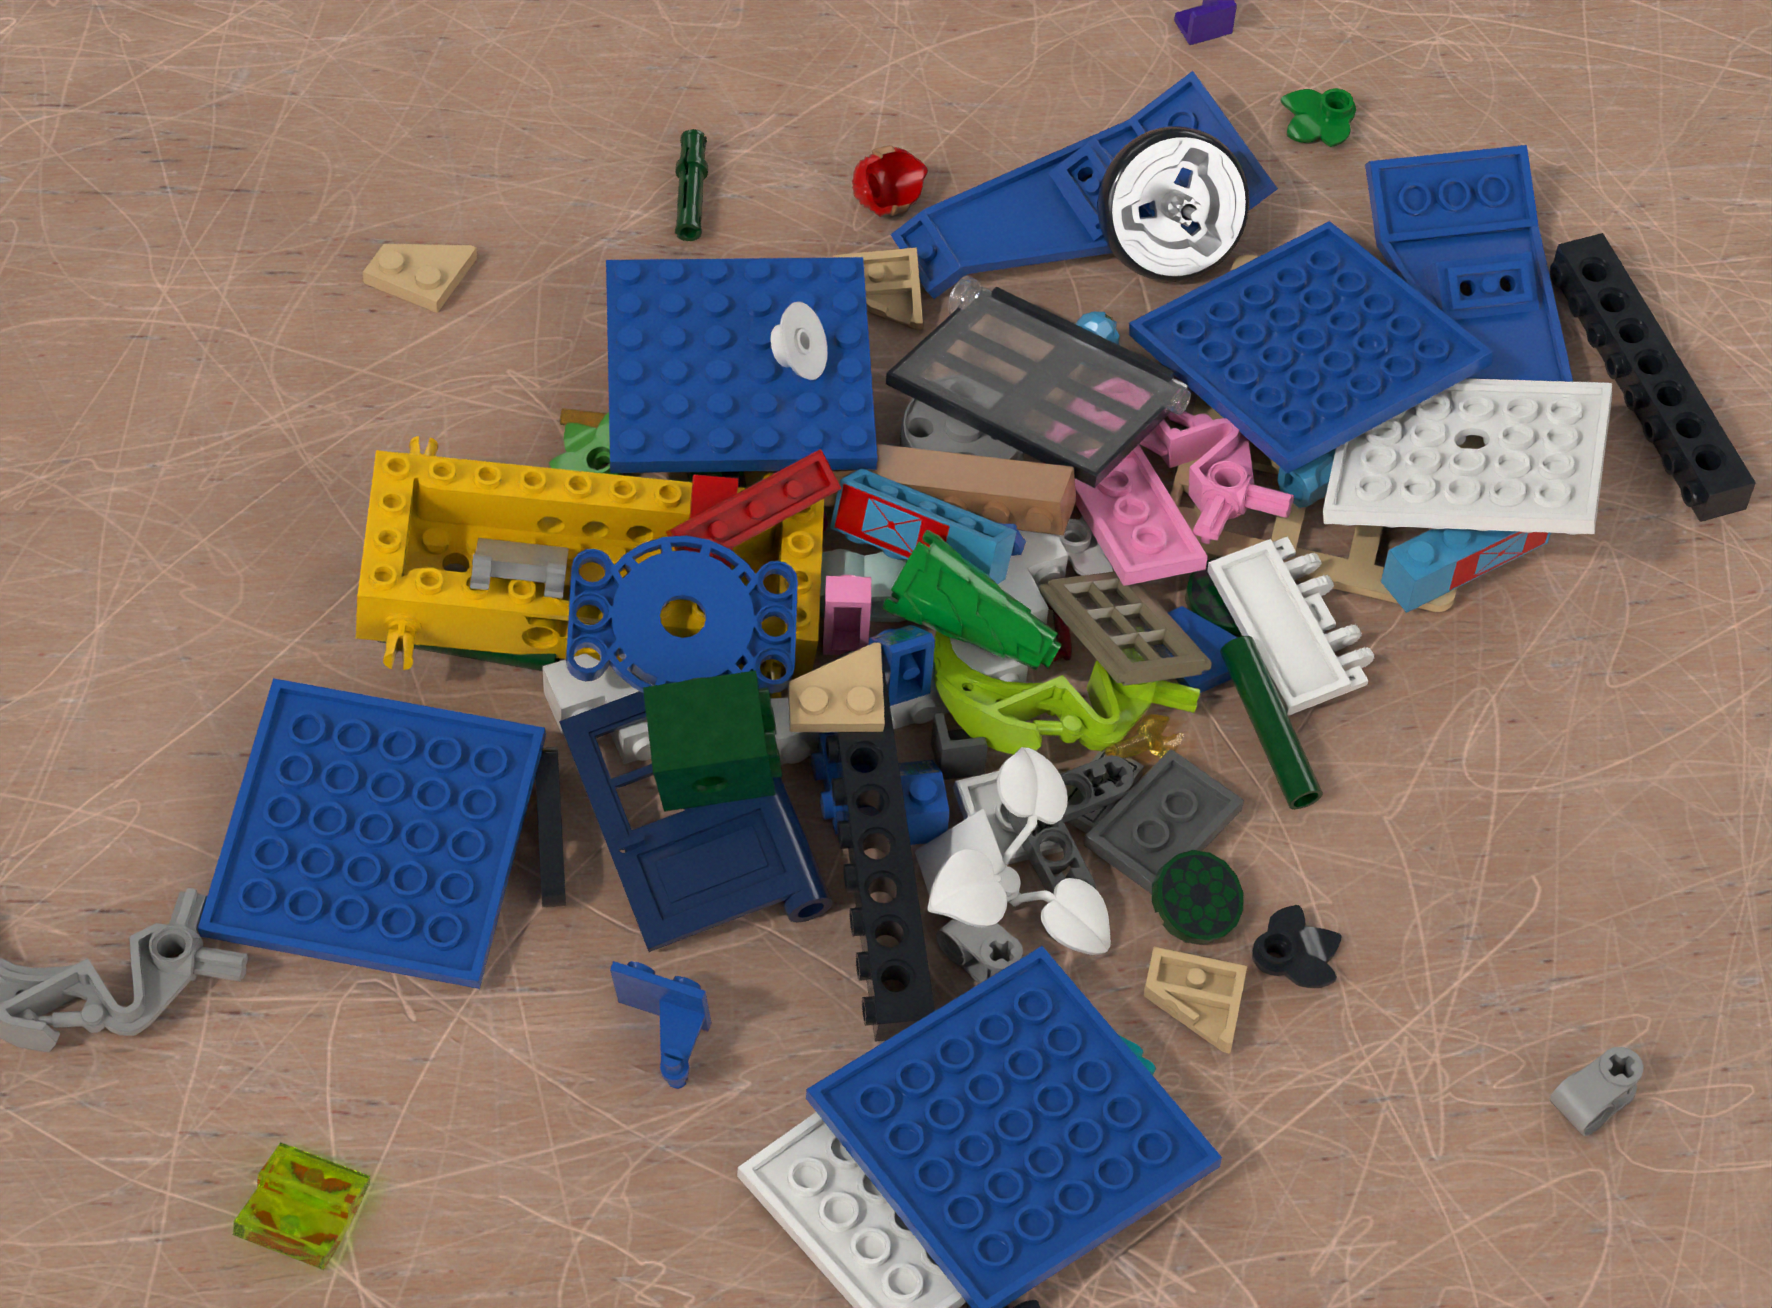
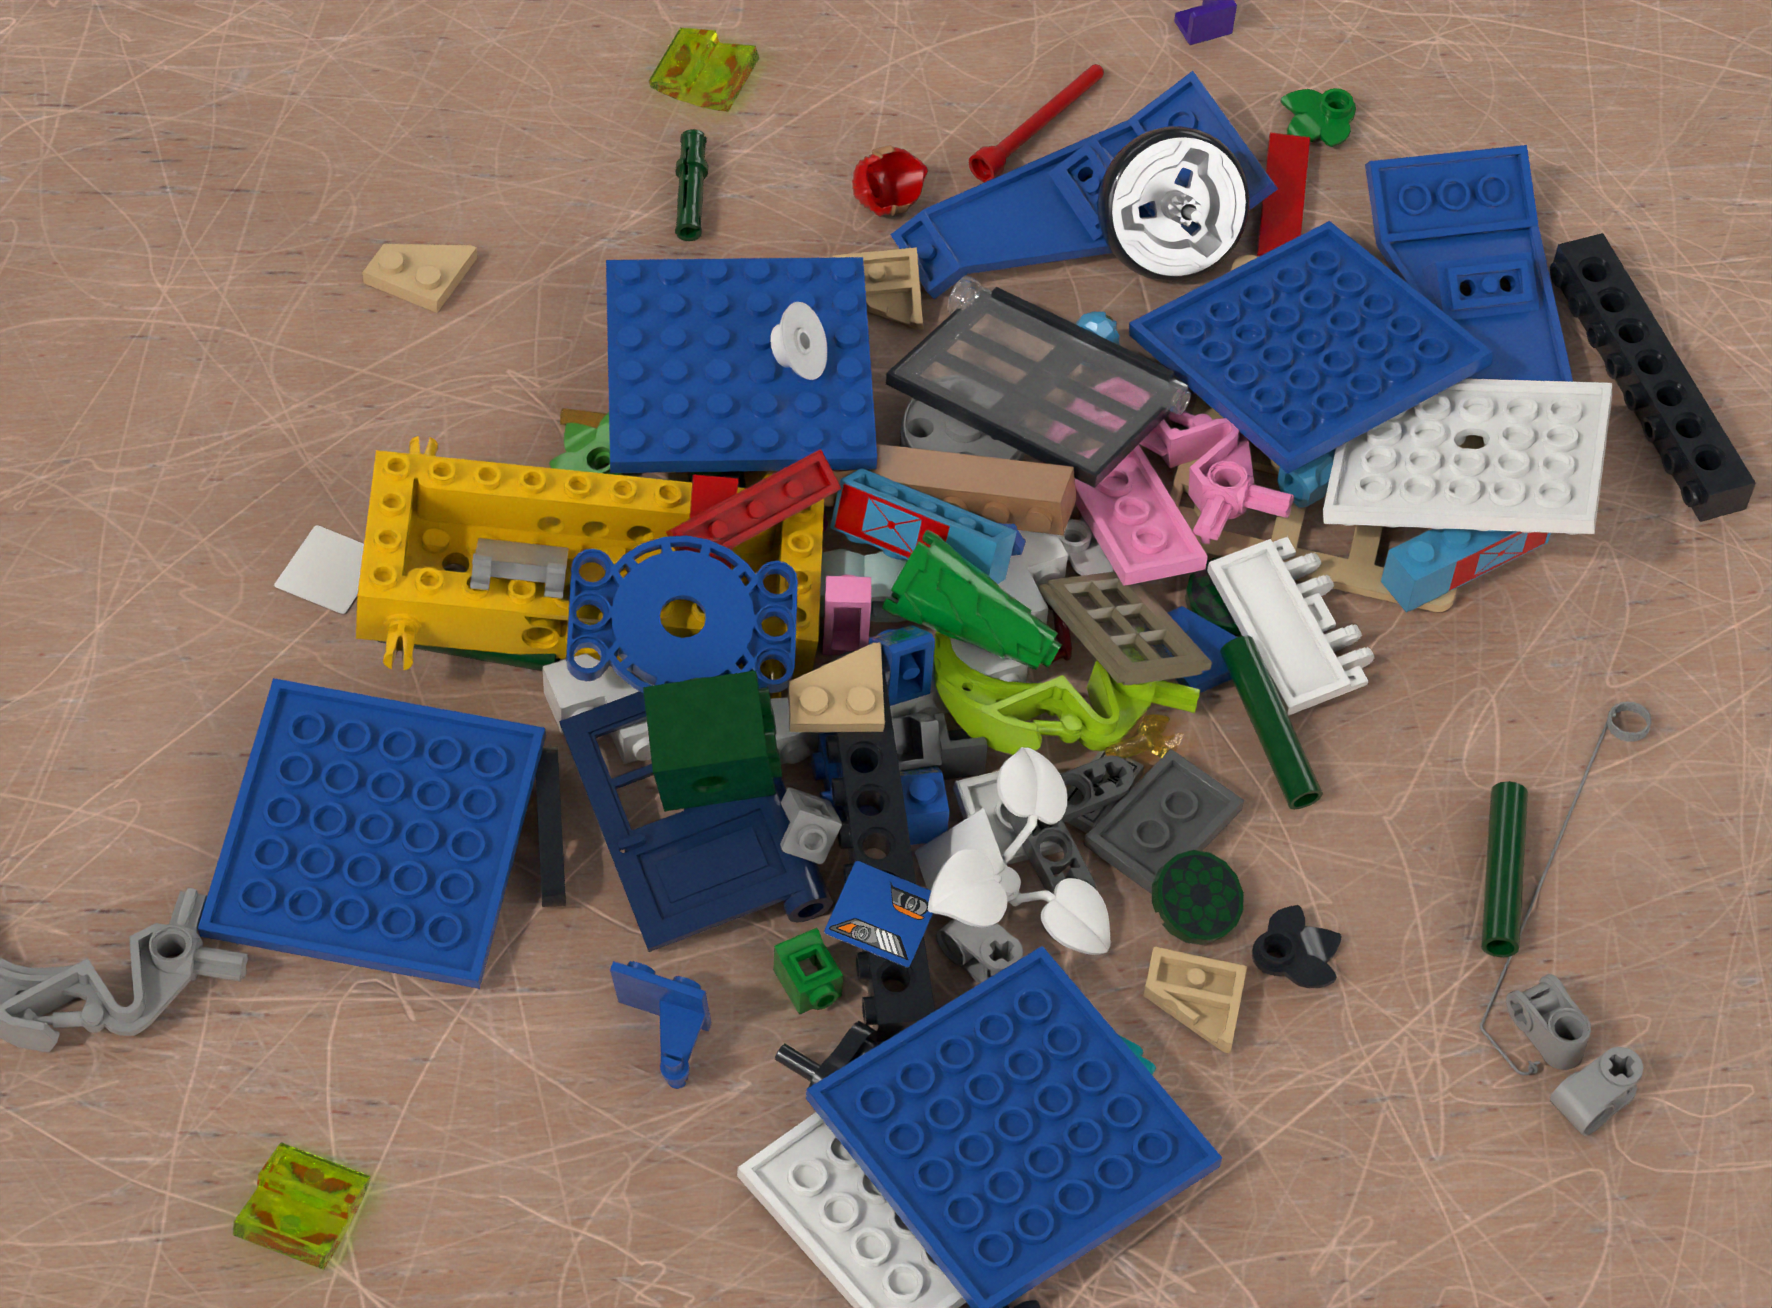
(324, 570): none -> white sticker
(703, 69): none -> clear neon green slope
(811, 826): none -> light grey bracket
(811, 991): none -> green window
(854, 1044): none -> black piece
(881, 914): none -> blue sticker
(917, 741): none -> dark grey panel
(990, 161): none -> red piece
(1284, 208): none -> red tile
(1504, 869): none -> dark green piece
(1546, 1016): none -> light grey piece
(1622, 735): none -> light grey piece

